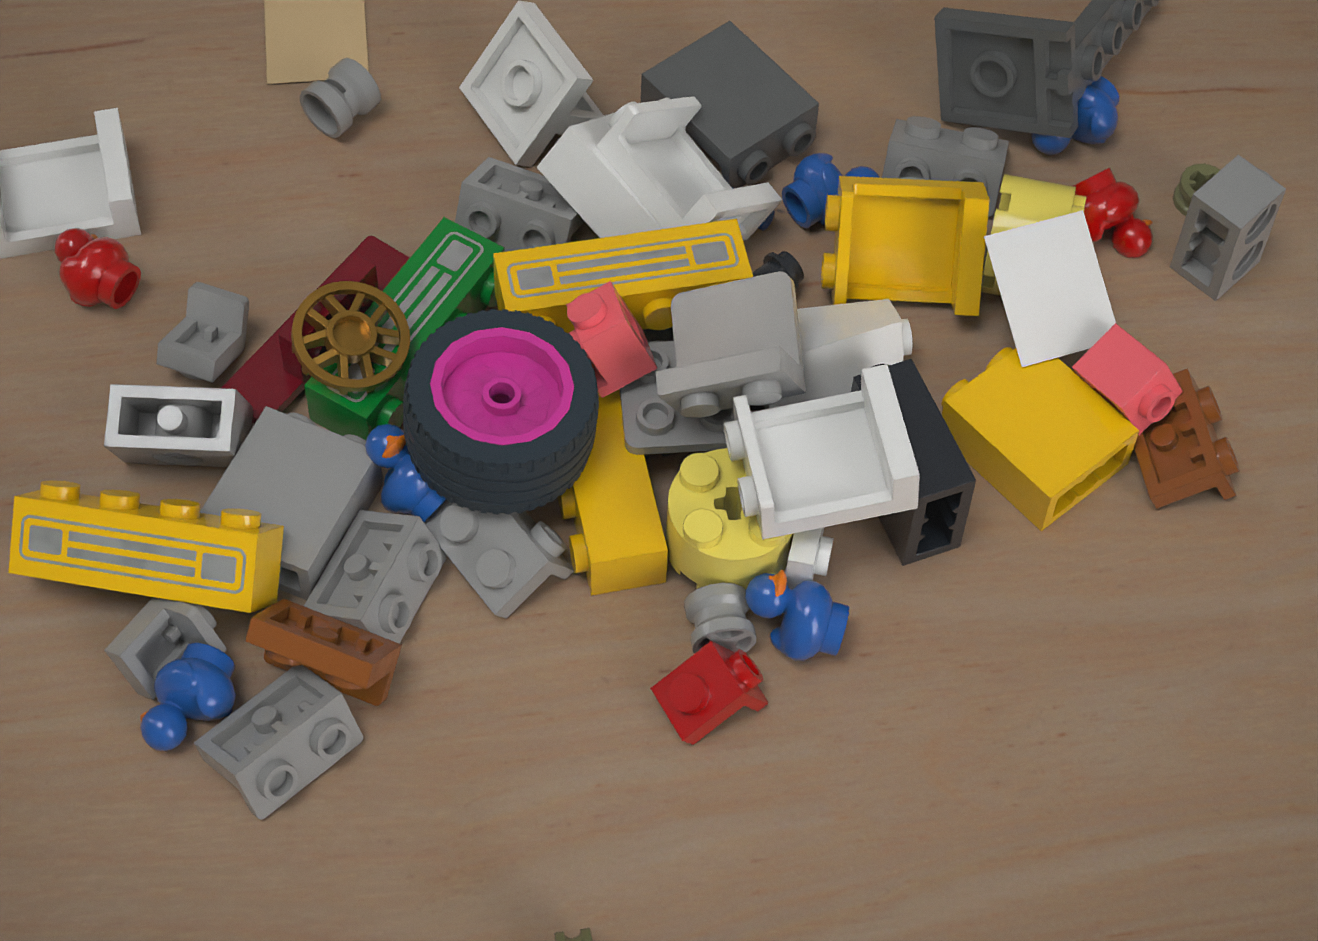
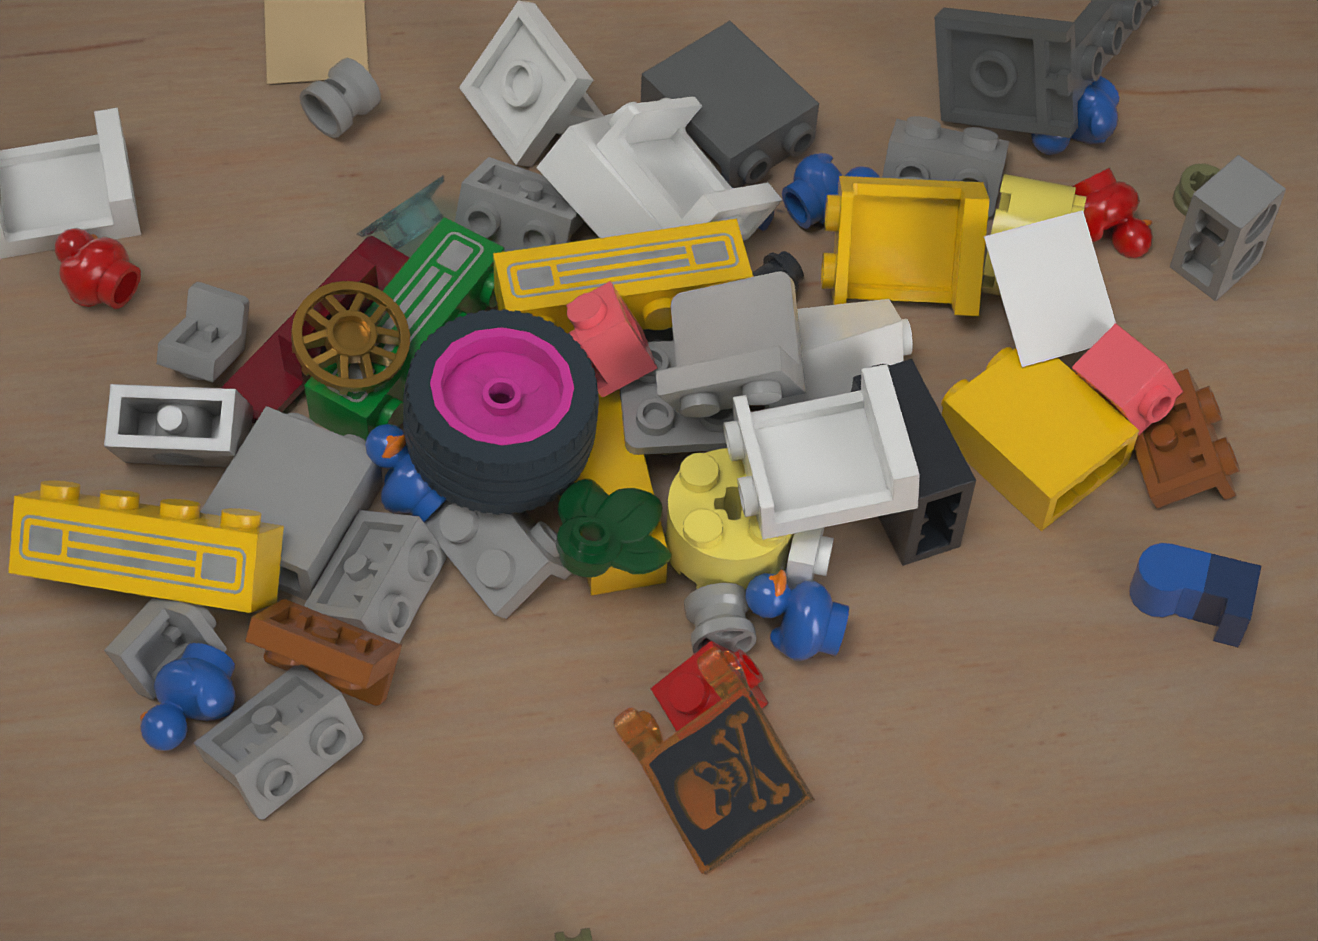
(409, 217): none -> clear light blue piece
(609, 530): none -> dark green plate
(723, 771): none -> flag
(1197, 588): none -> leg

